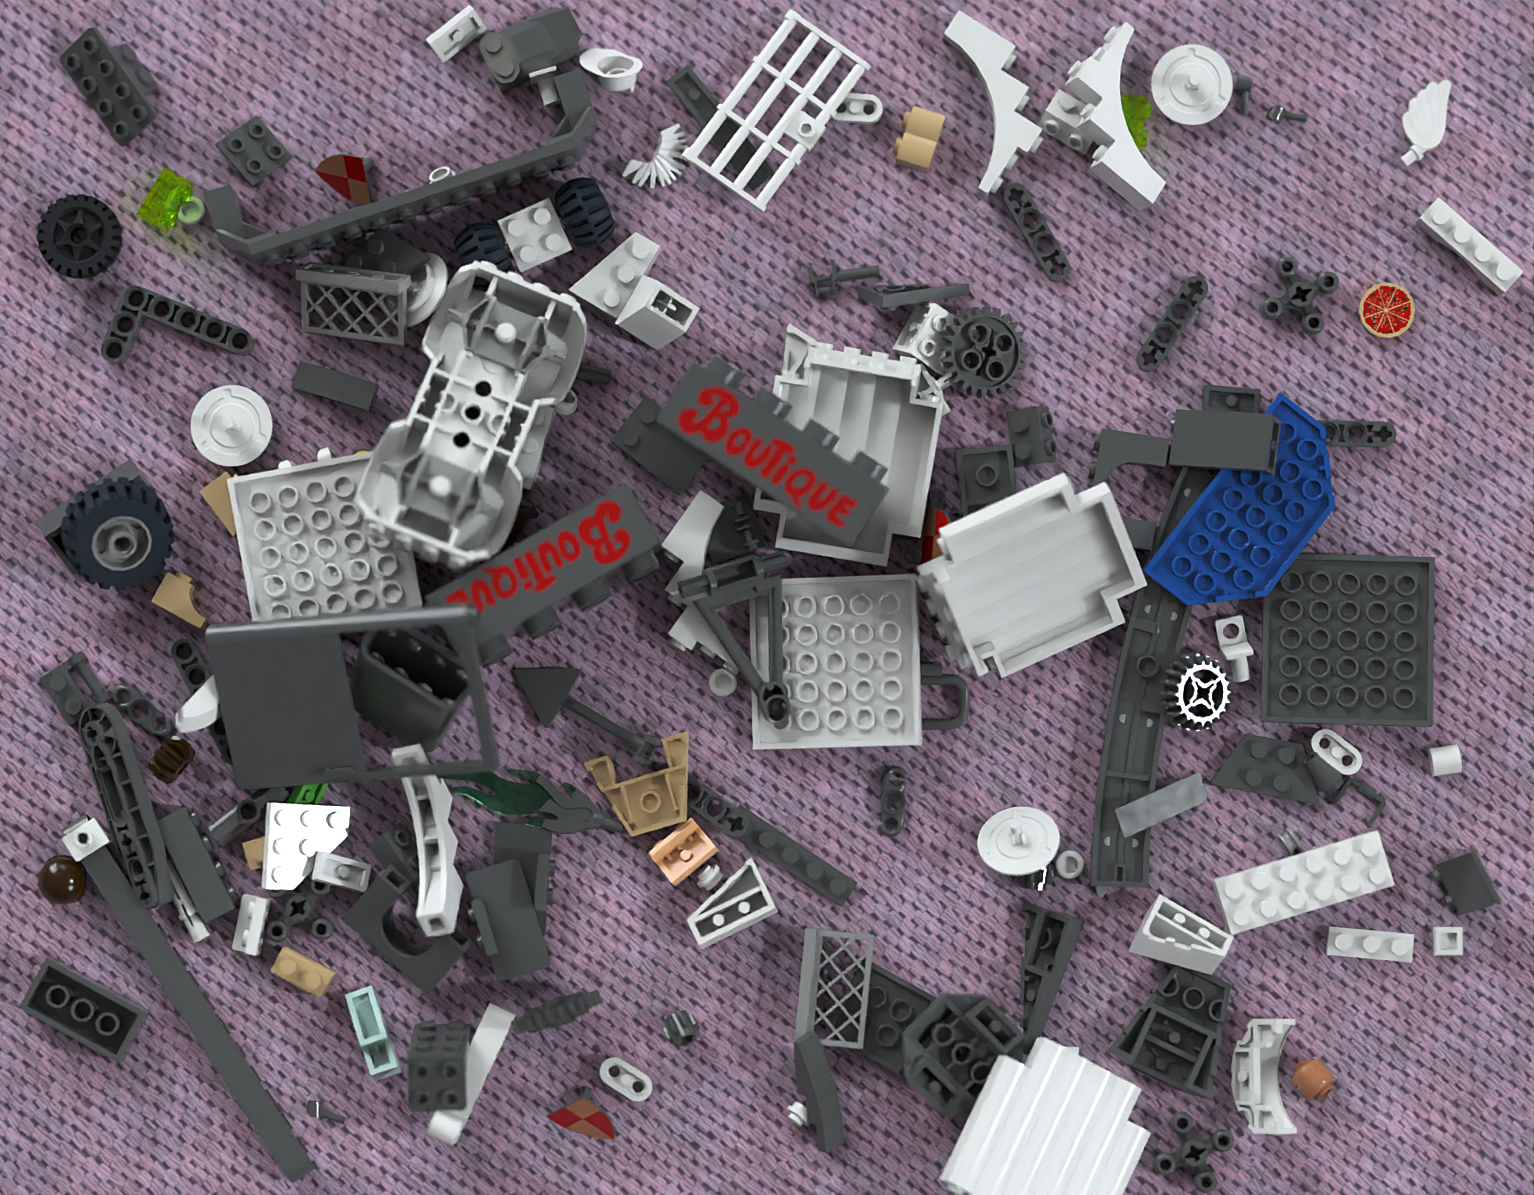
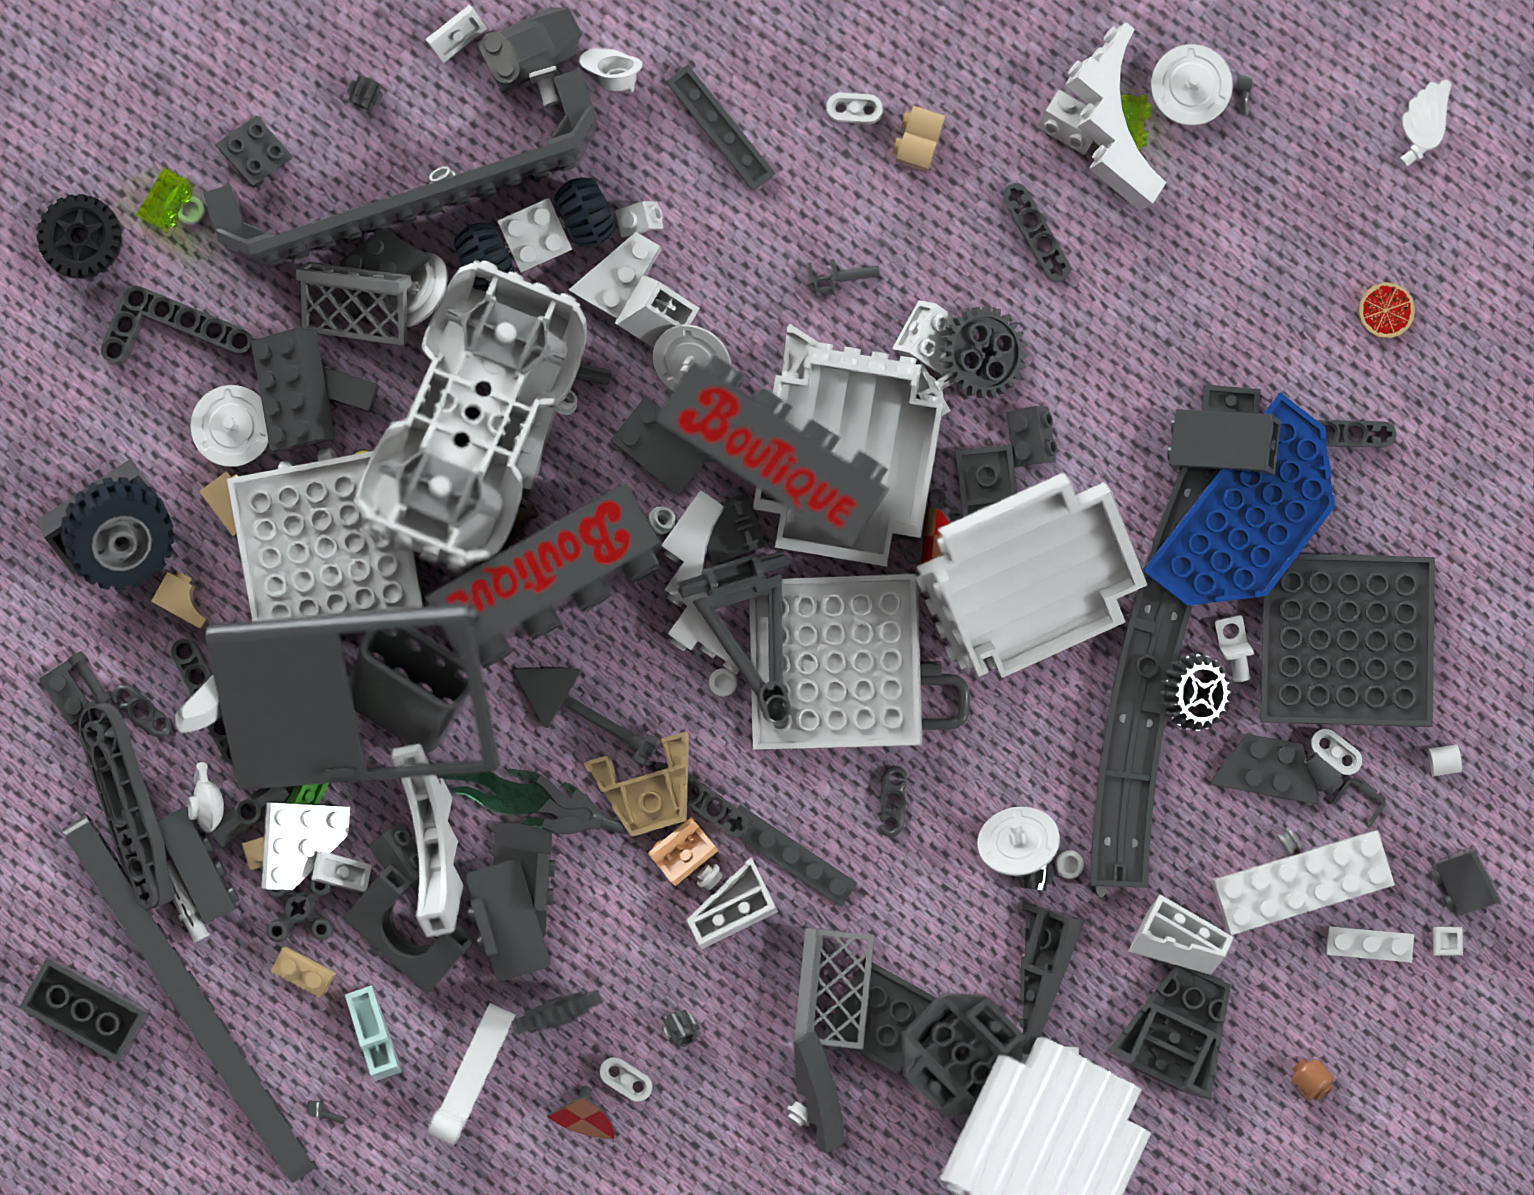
(62, 880): dark brown helmet -> none
(86, 839): white bracket -> none
(112, 84): dark grey bracket -> none
(171, 759): dark brown gear -> none
(207, 801): none -> white animal
(251, 924): white bracket -> none
(293, 389): none -> dark grey brick
(348, 176): shield -> none
(364, 93): none -> dark grey gear
(438, 1066): dark grey bracket -> none
(639, 218): none -> white bracket
(662, 162): white hair -> none
(667, 516): none -> white plate
(680, 347): none -> white piece
(794, 123): white door -> none
(910, 294): dark grey wing -> none
(988, 56): white arch -> none
(1123, 448): dark grey arch -> none
(1161, 804): sticker -> none
(1174, 325): dark grey beam -> none
(1188, 1139): dark grey gear -> none
(1256, 1076): white windscreen -> none
(1277, 112): dark grey hand -> none
(1306, 307): dark grey gear -> none
(1457, 234): white arch -> none

